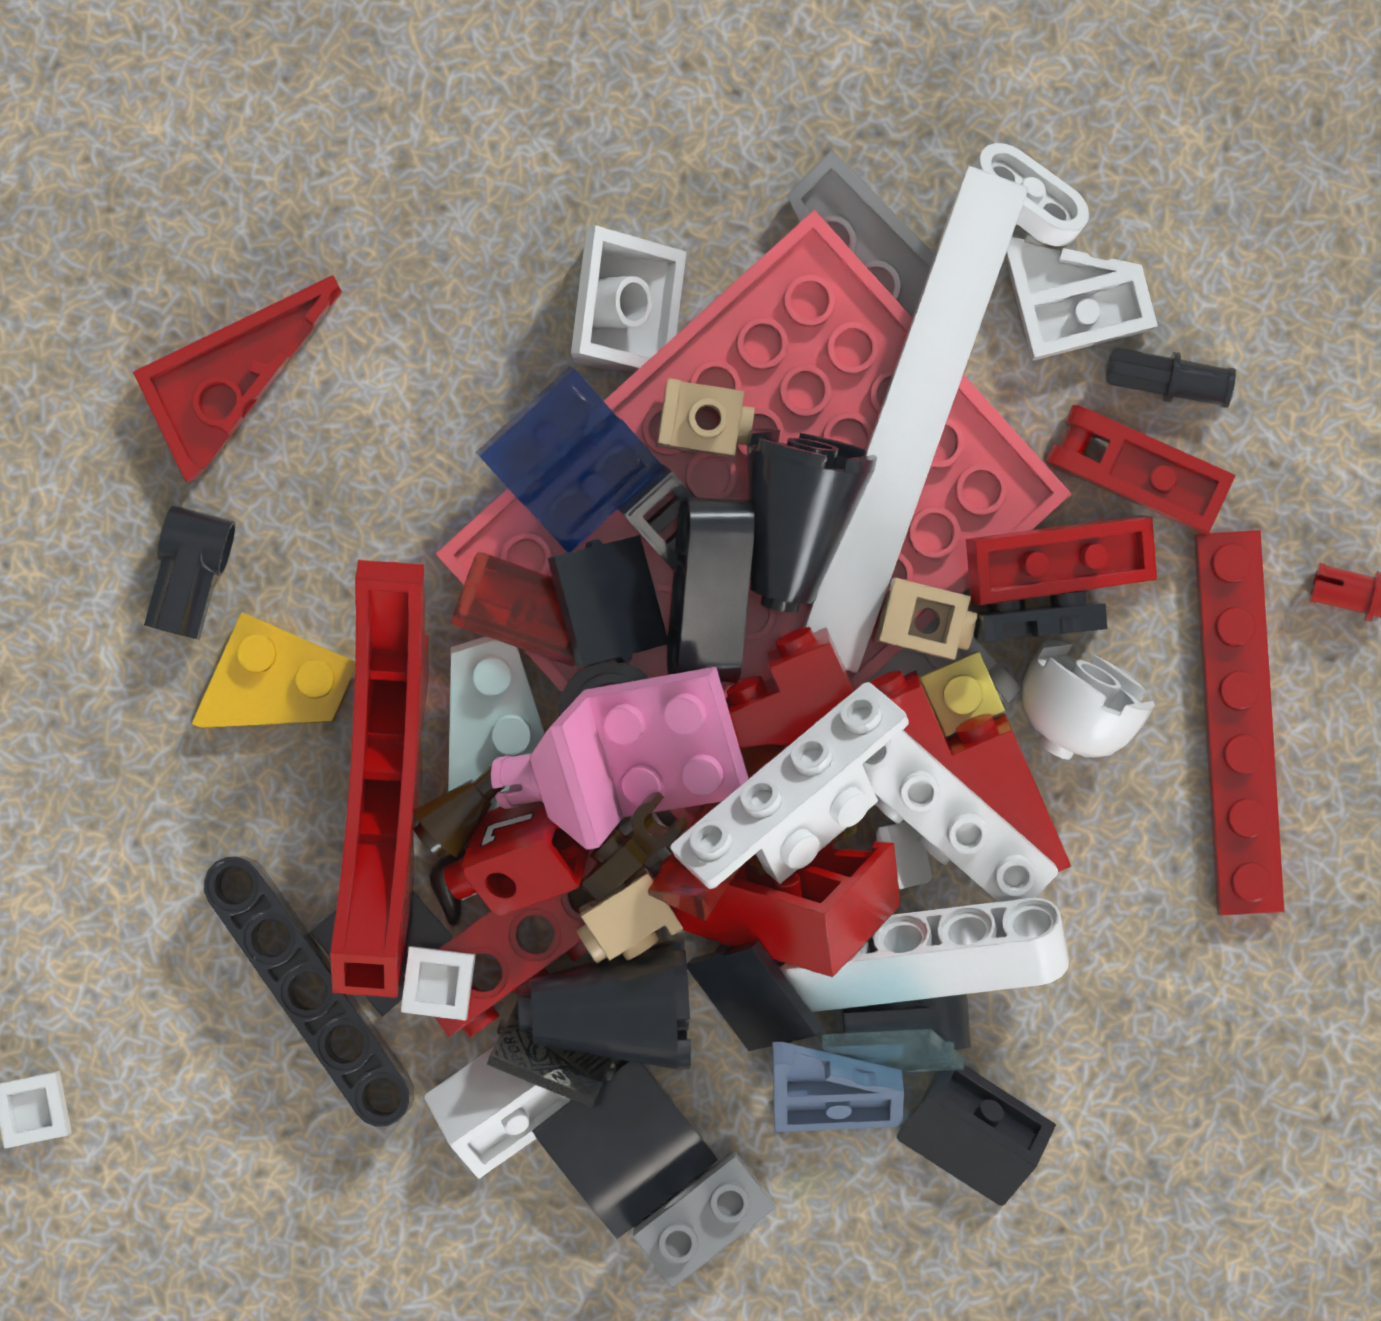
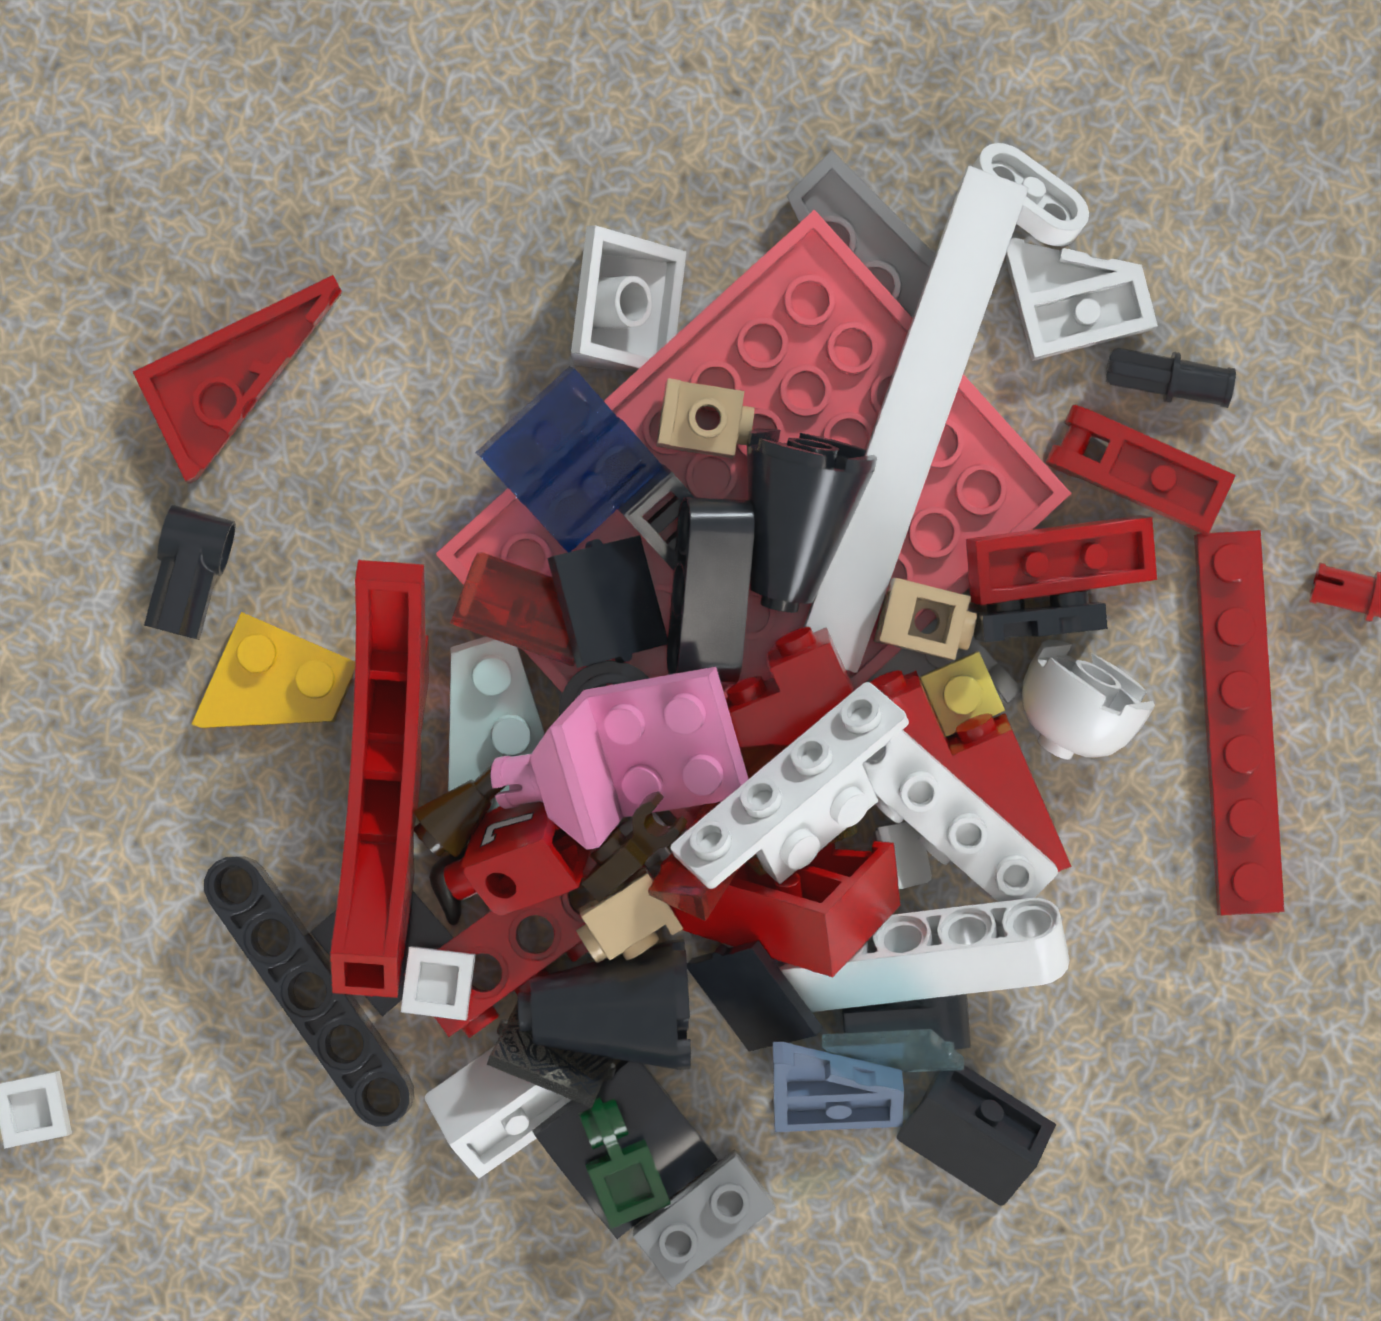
(626, 1177): none -> dark green plate

